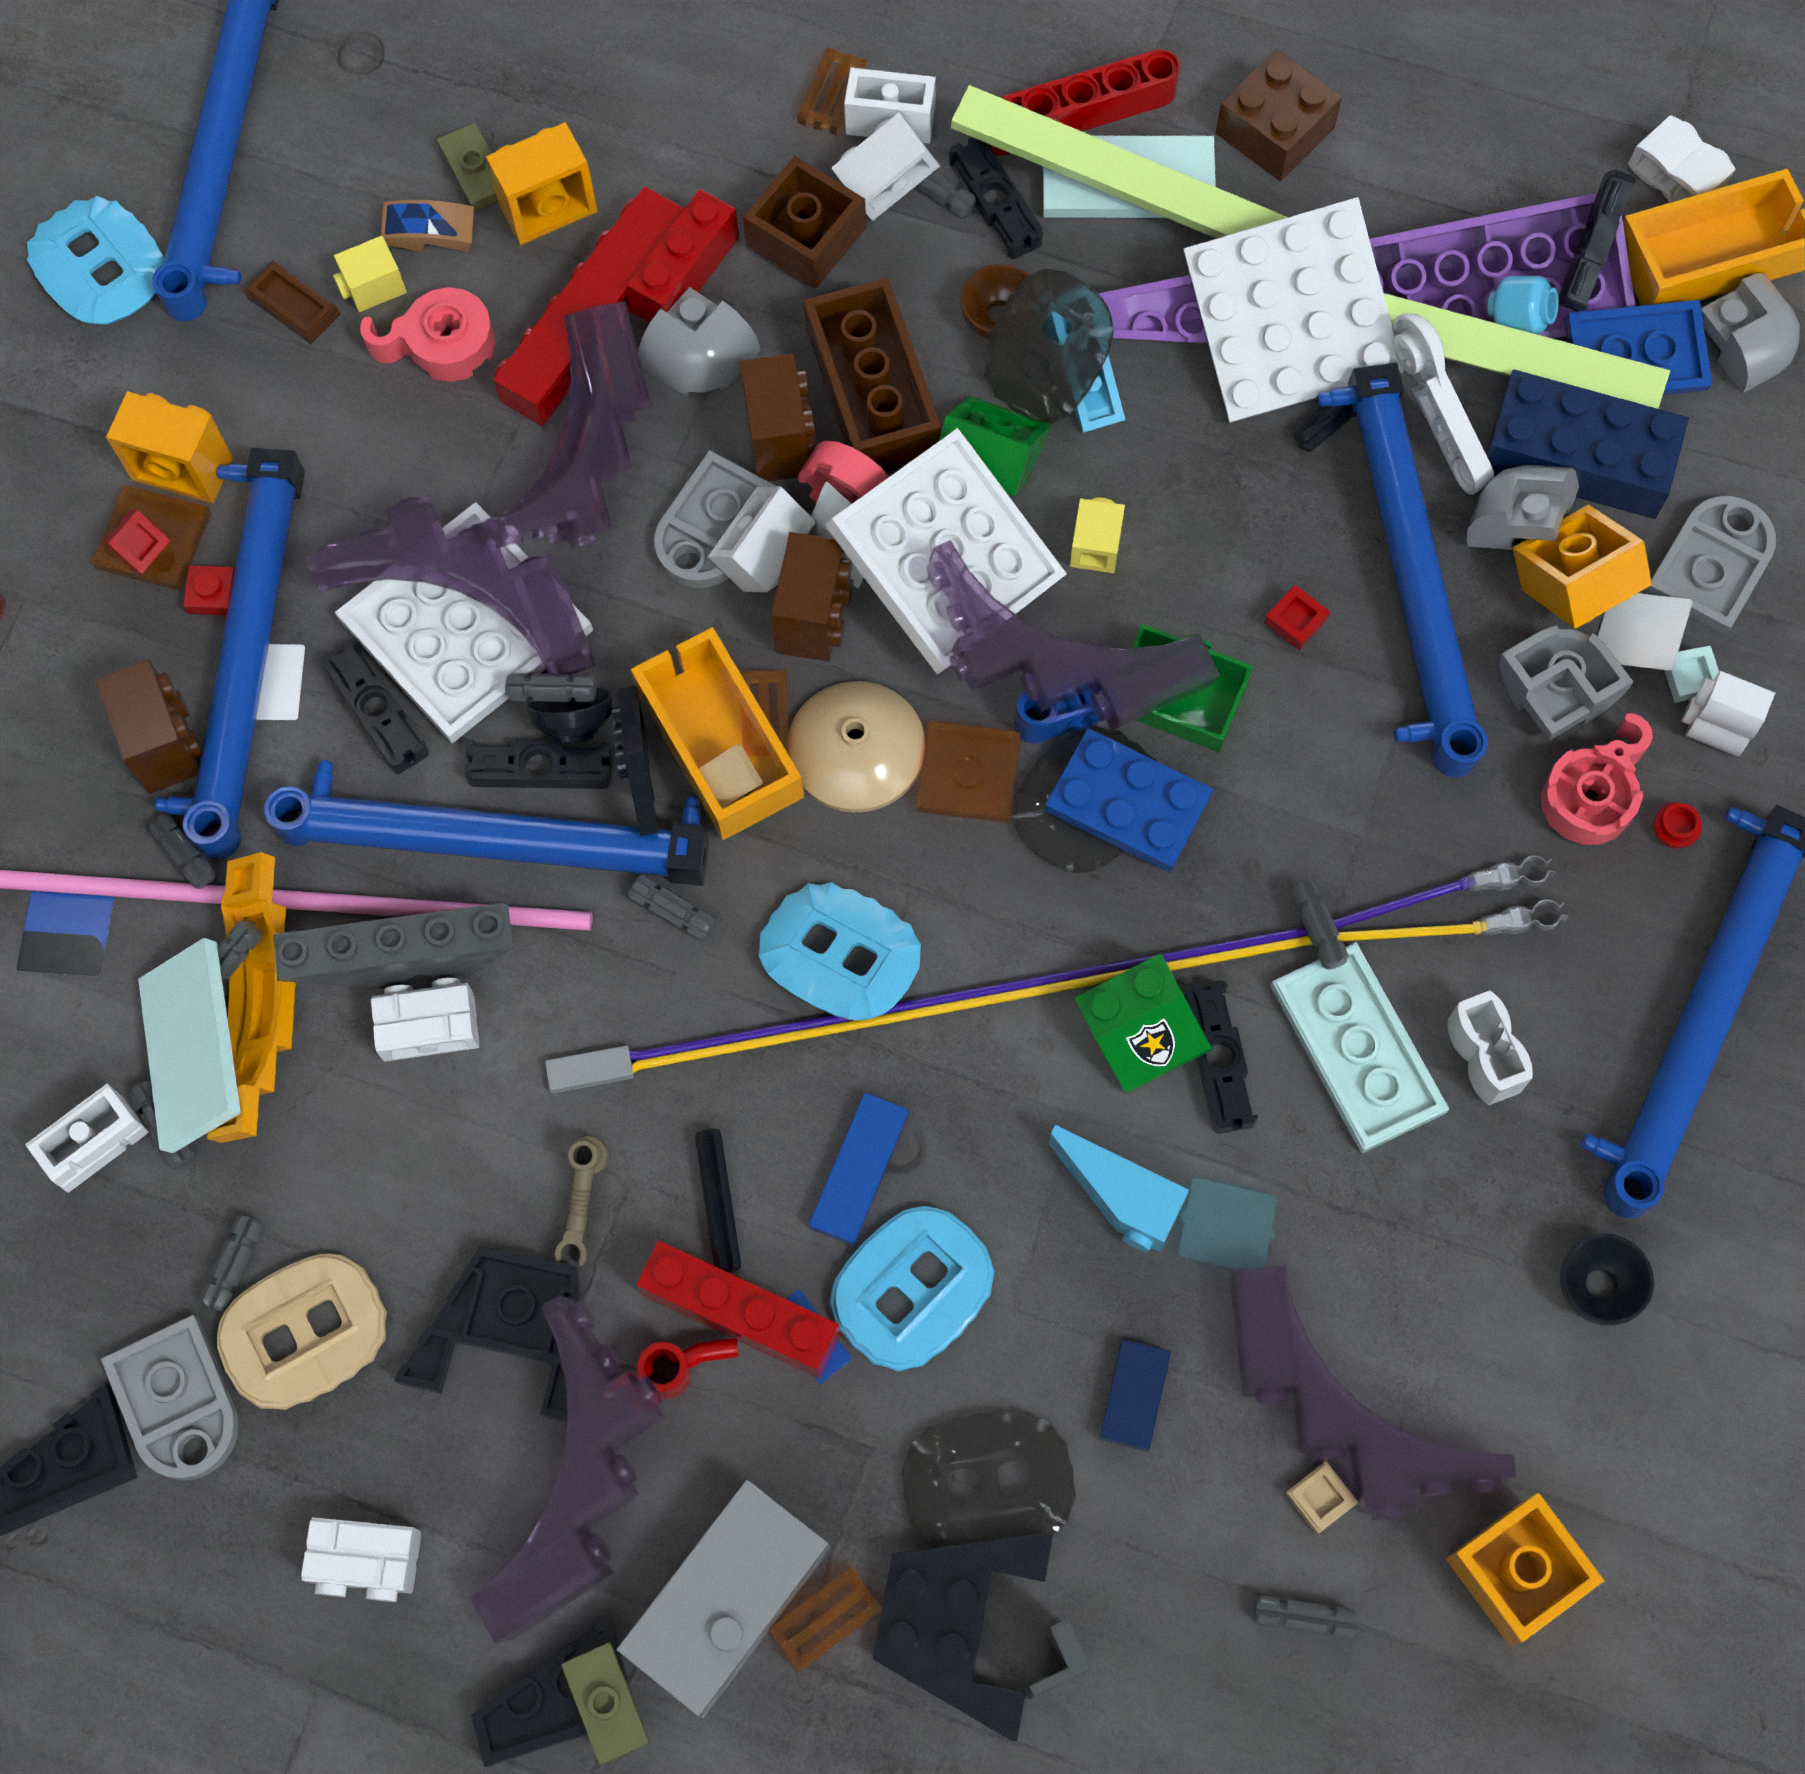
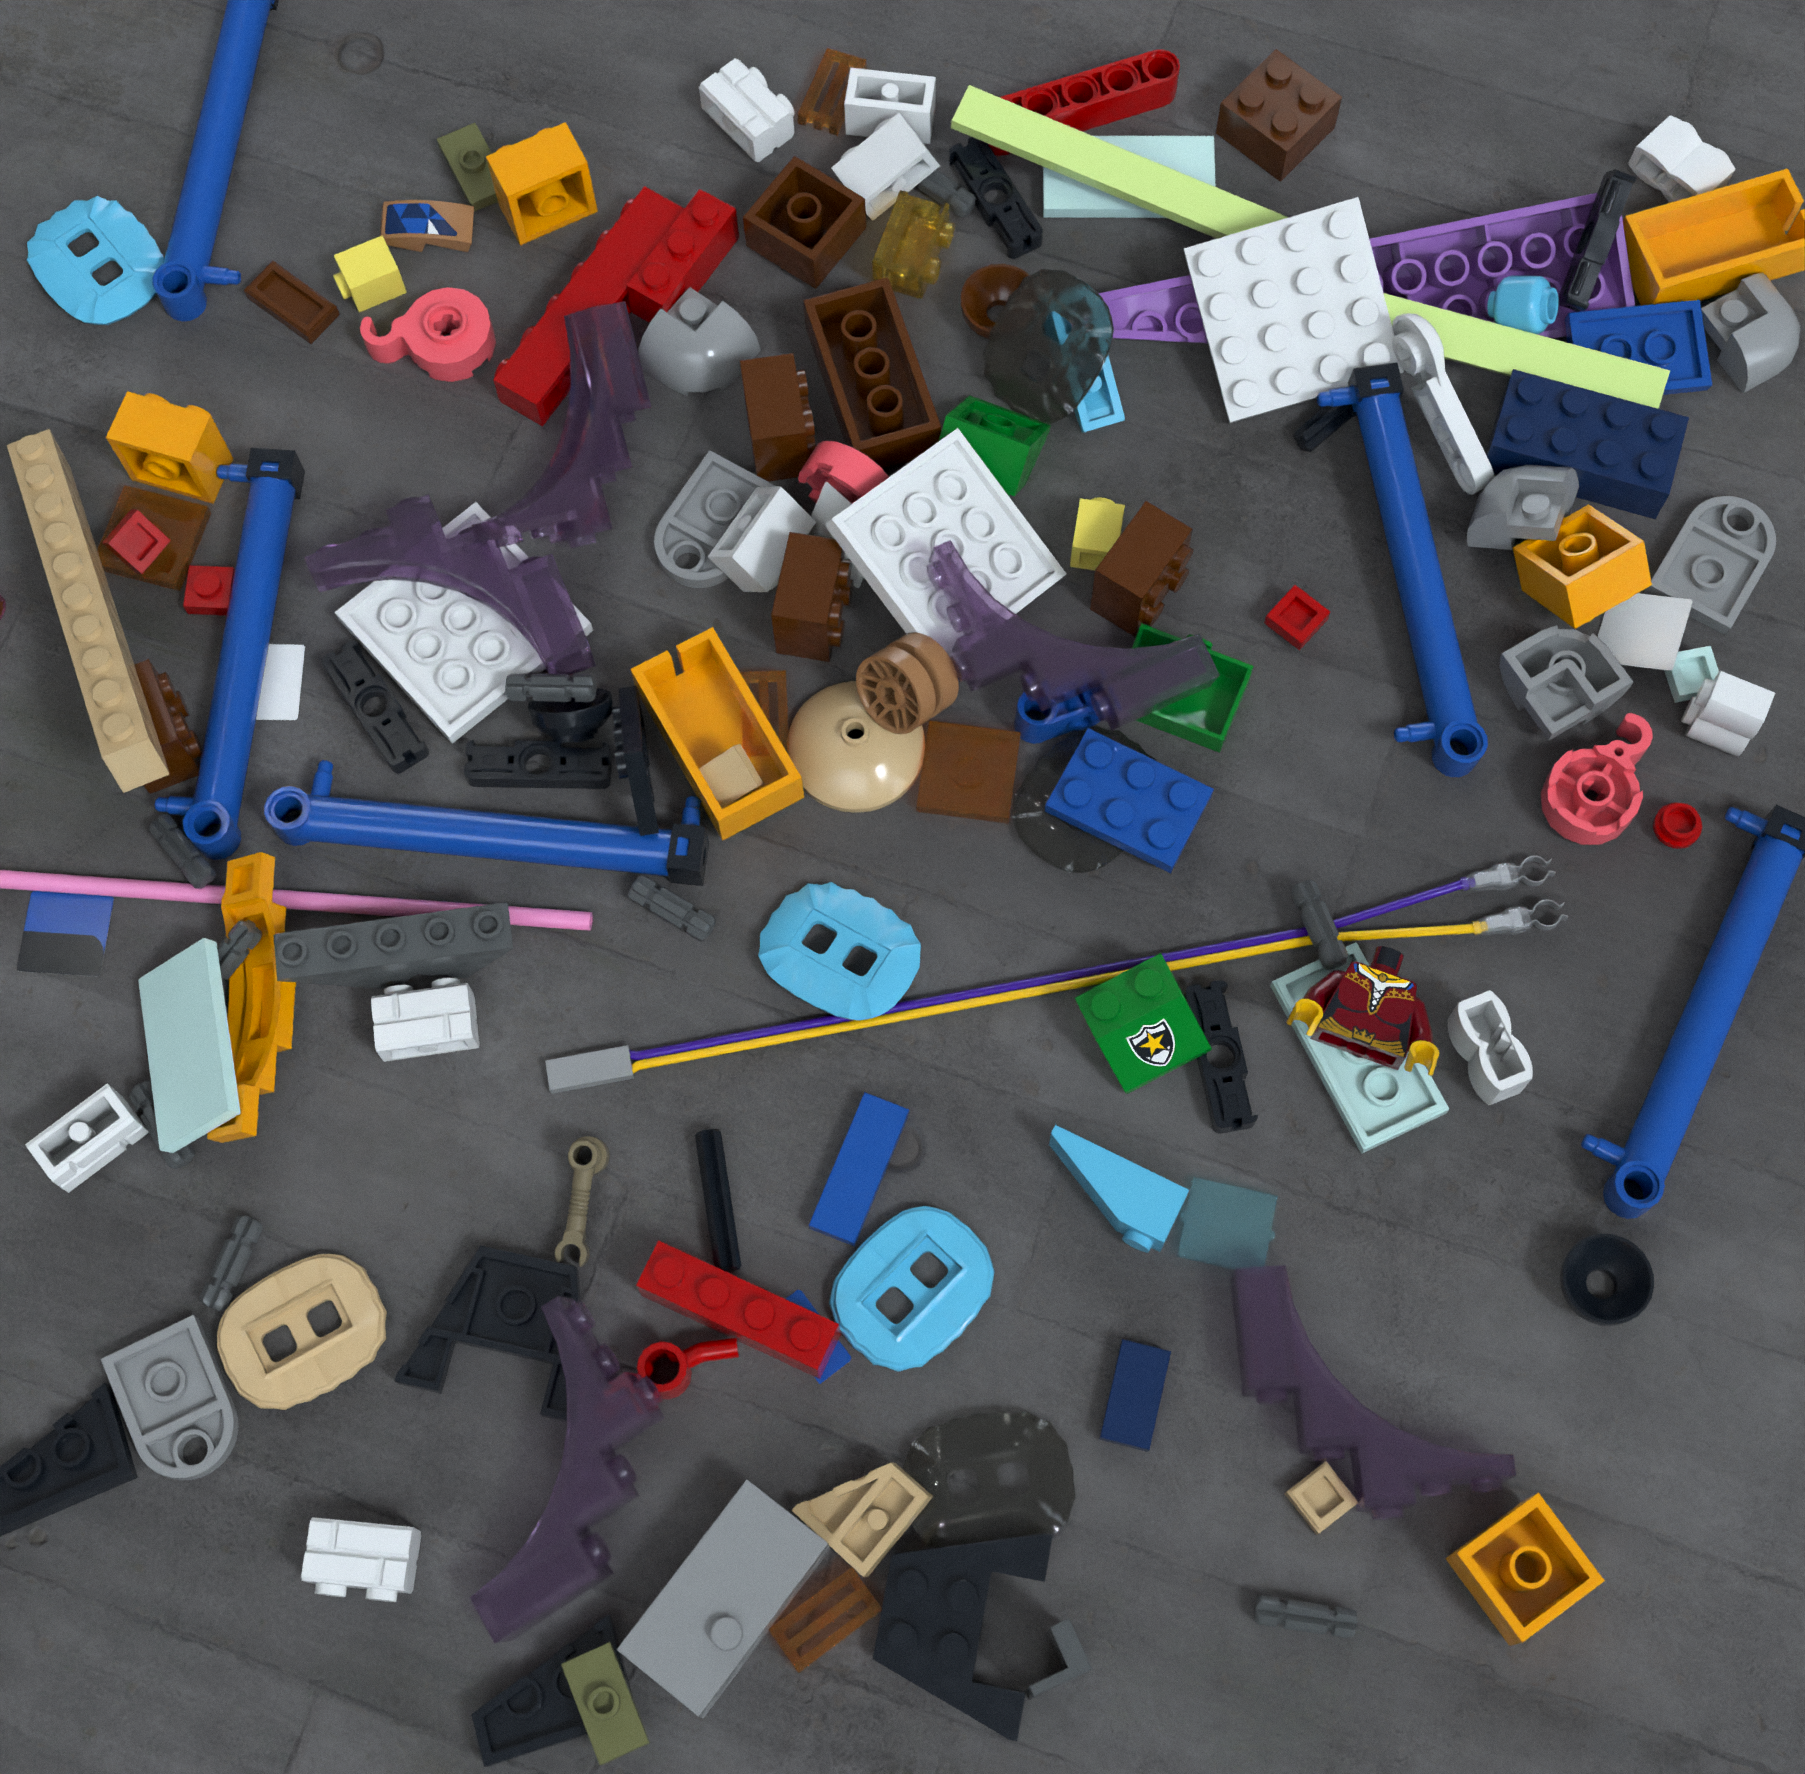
(87, 613): none -> tan brick
(747, 109): none -> white brick
(866, 1515): none -> tan wing
(907, 683): none -> medium nougat wheel
(913, 244): none -> clear yellow hinge
(1142, 569): none -> reddish brown brick
(1370, 1013): none -> torso

